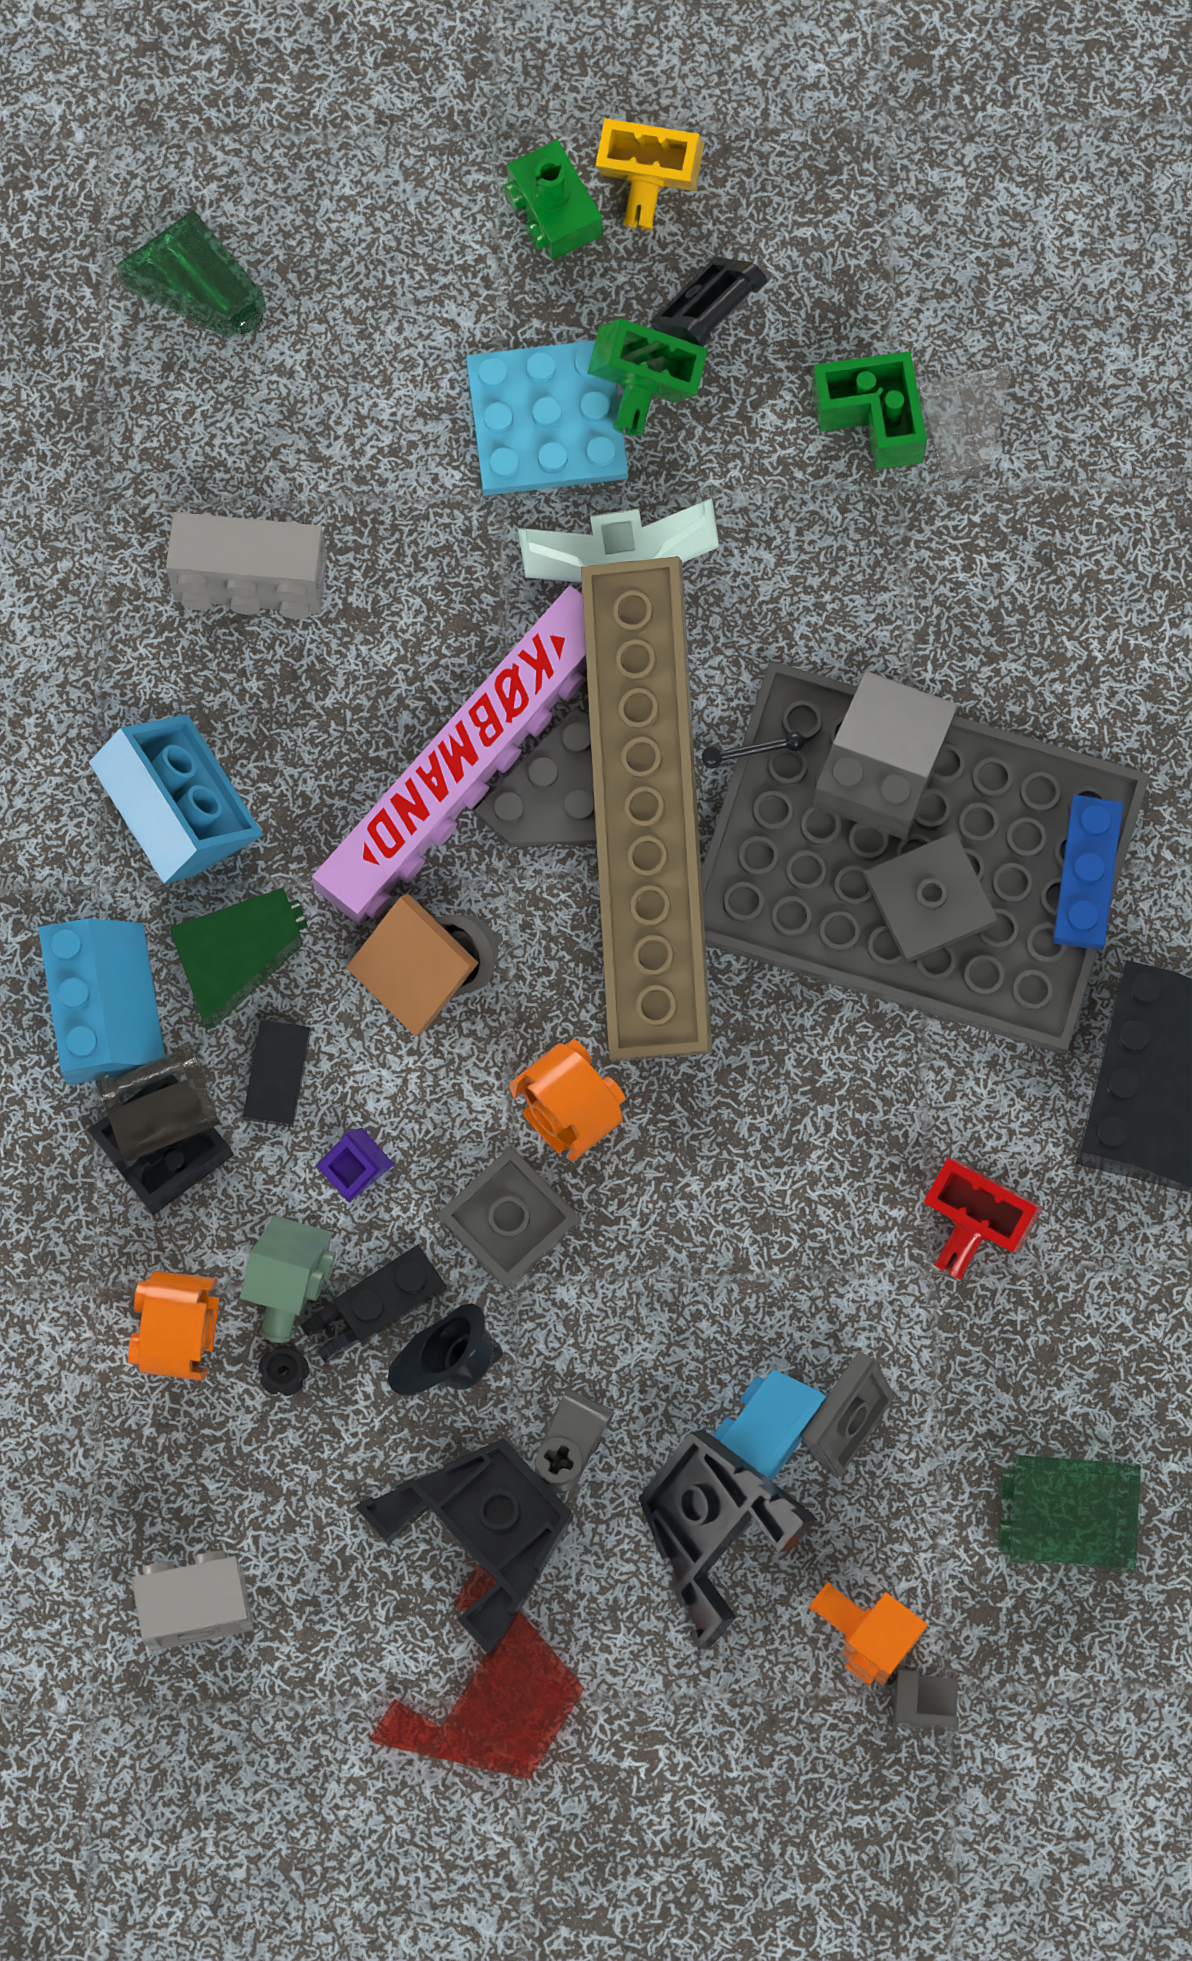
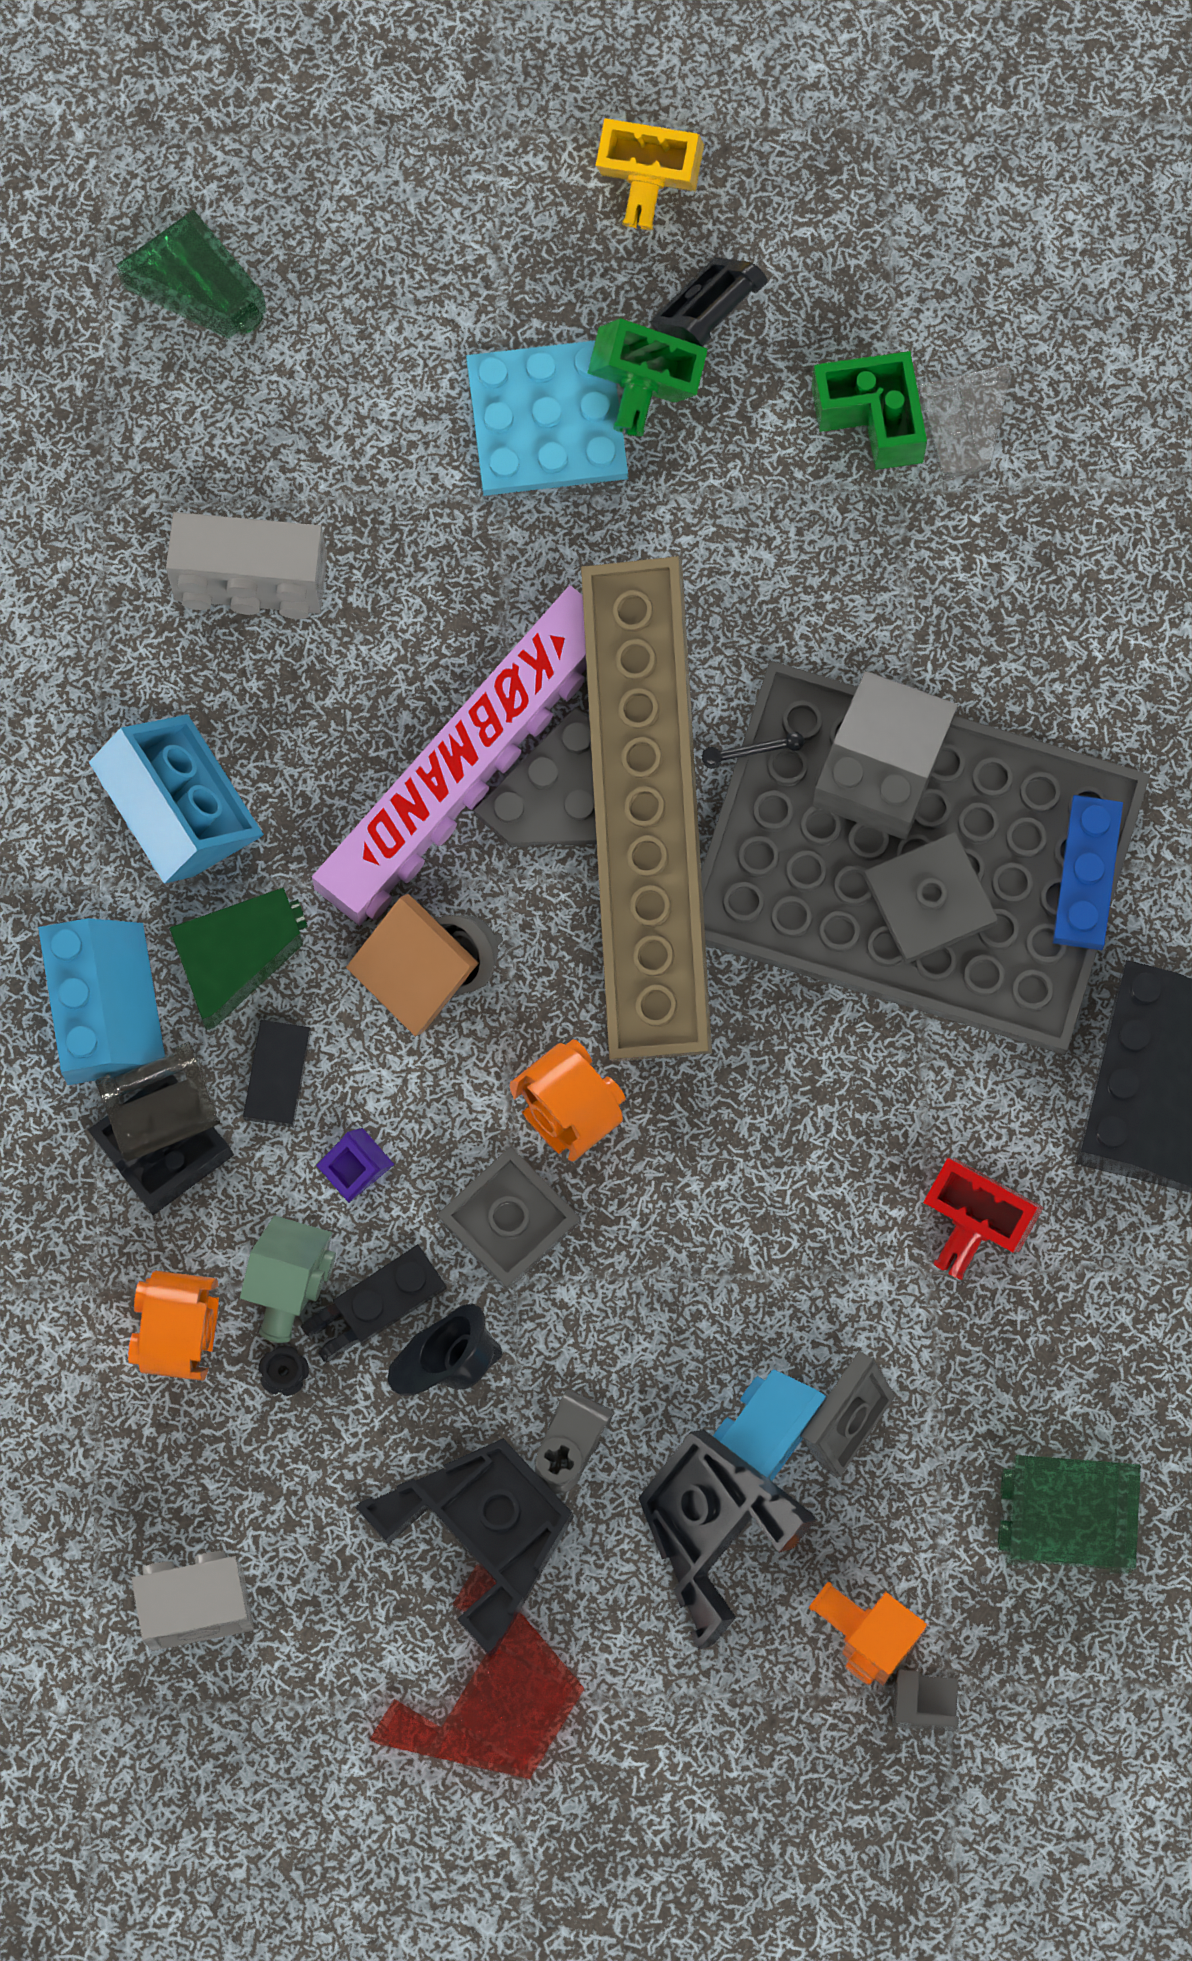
(553, 200): green brick -> none
(618, 539): light aqua plate -> none

